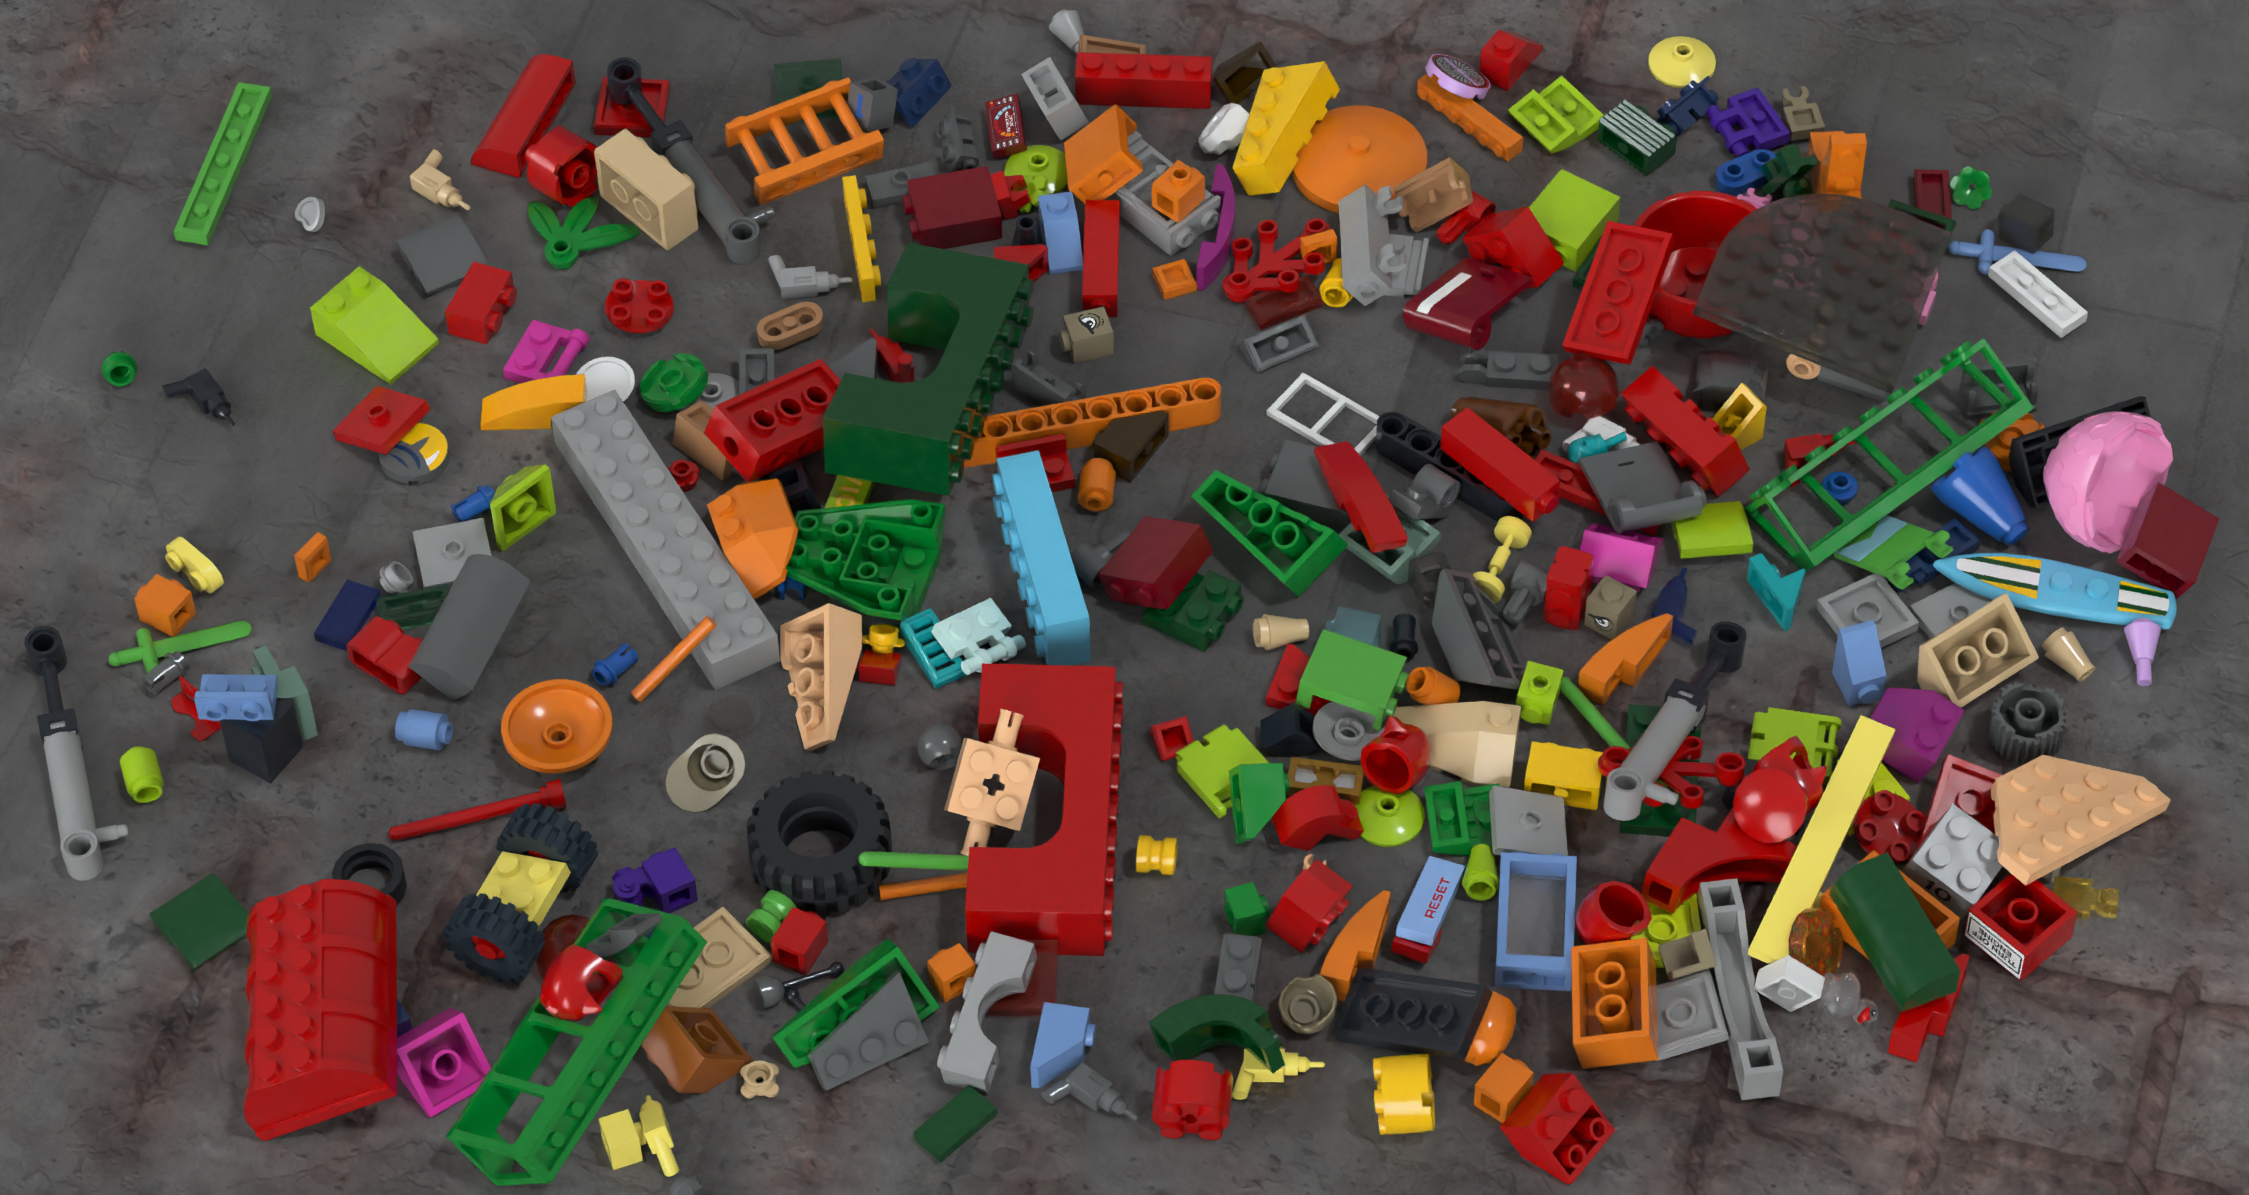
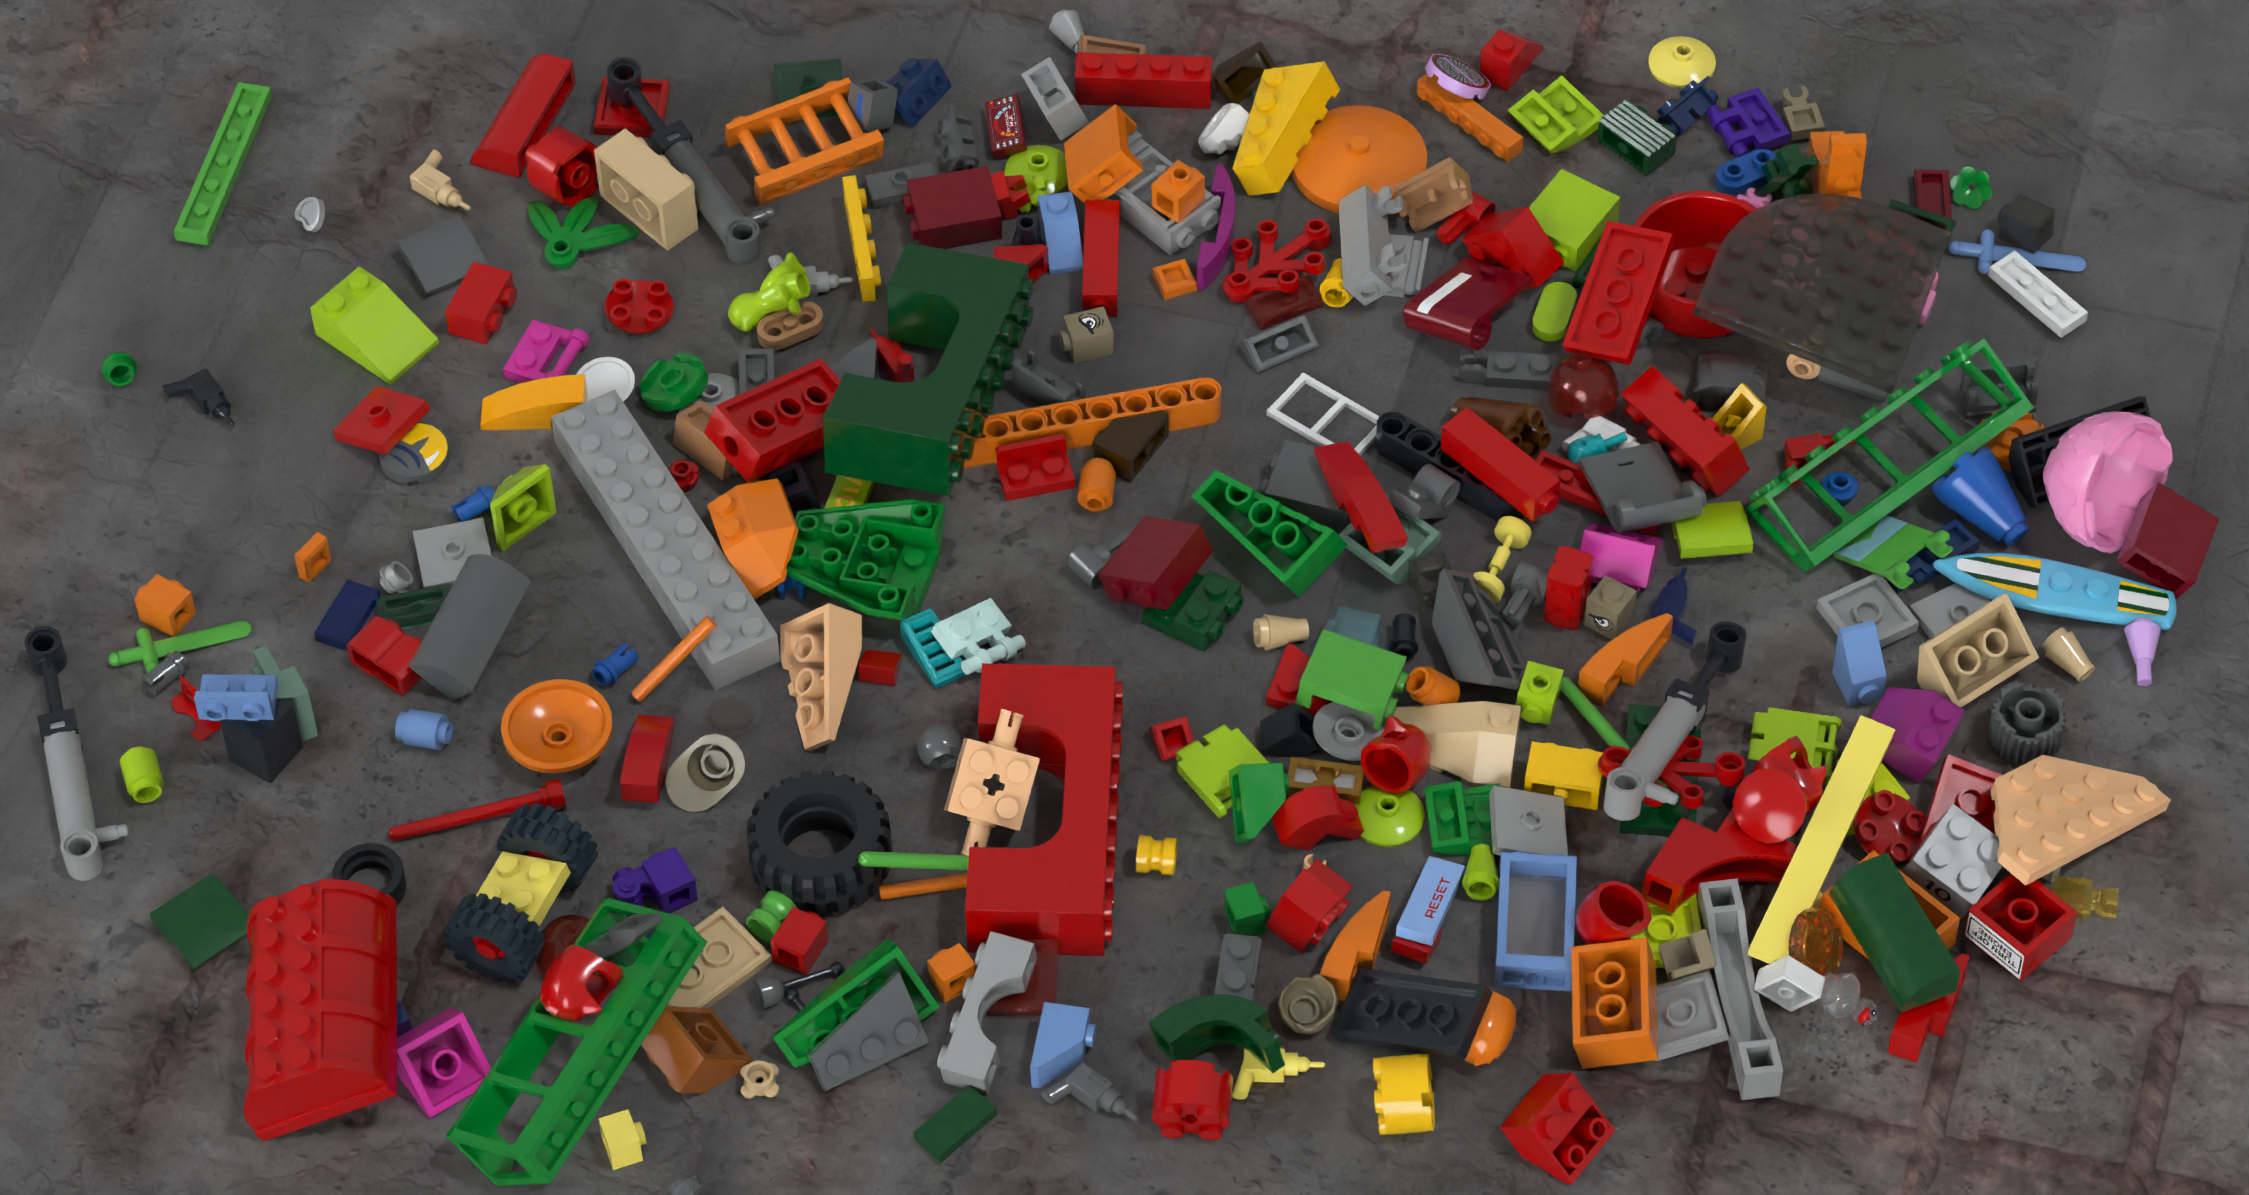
(198, 568): light yellow plate -> none
(647, 758): none -> red slope
(658, 1135): light yellow piece -> none
(779, 291): none -> lime animal
(883, 638): yellow plate -> none
(1041, 560): medium azure brick -> none
(1321, 242): orange tile -> none
(1503, 1087): orange brick -> none
(1554, 311): none -> lime tile
(1777, 593): teal slope -> none

